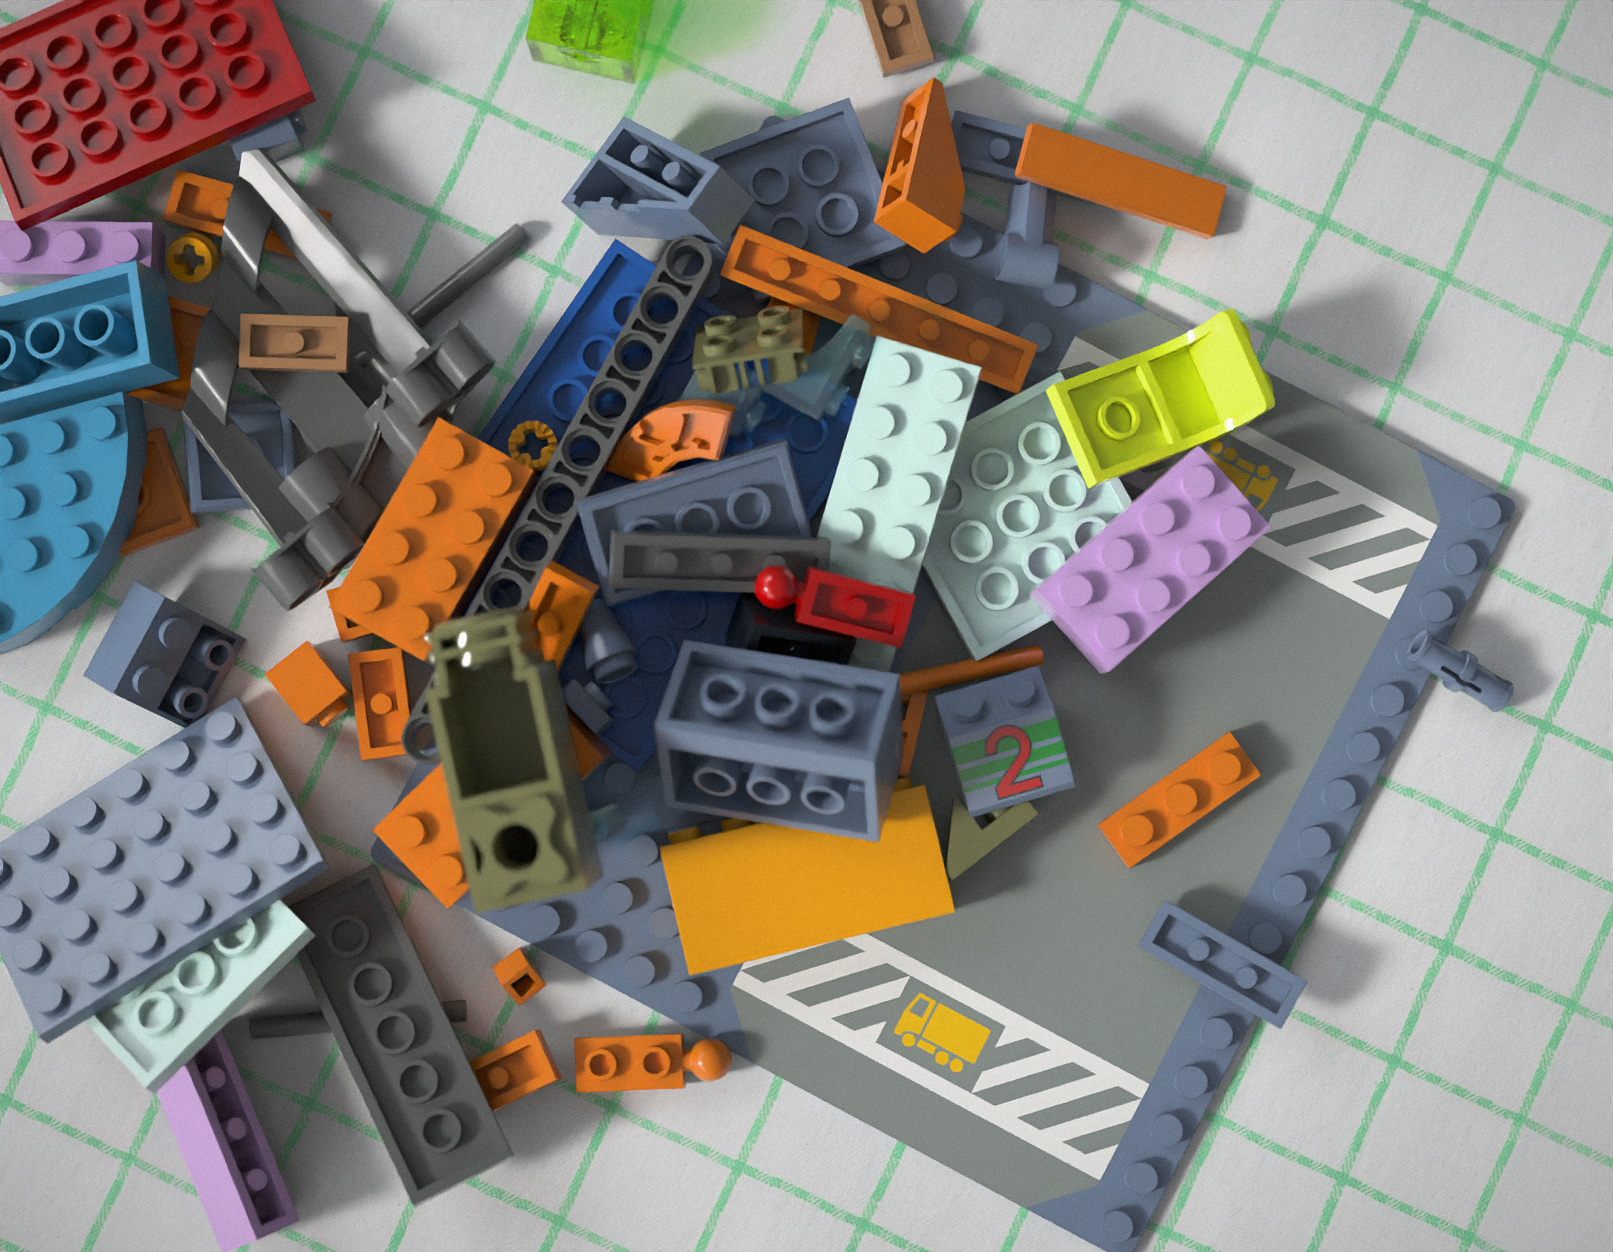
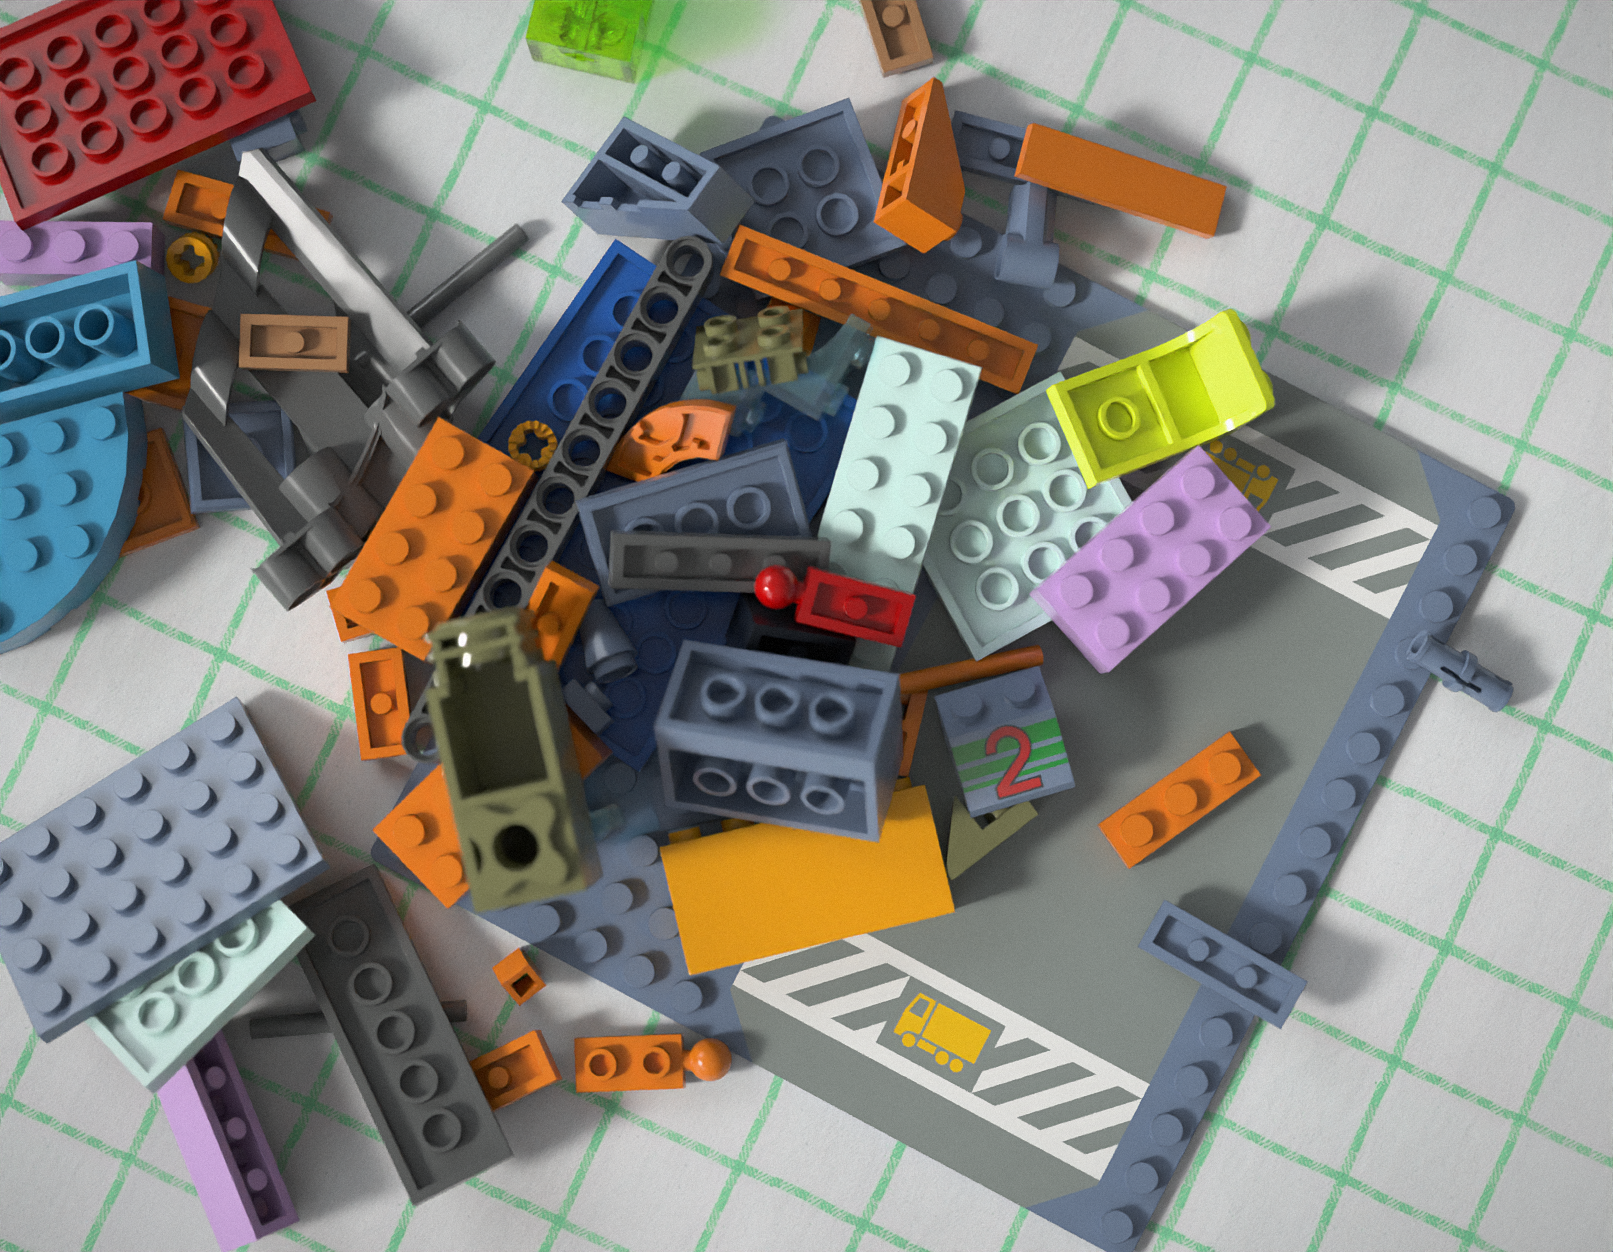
(164, 656): sand blue slope -> none
(310, 686): orange brick -> none

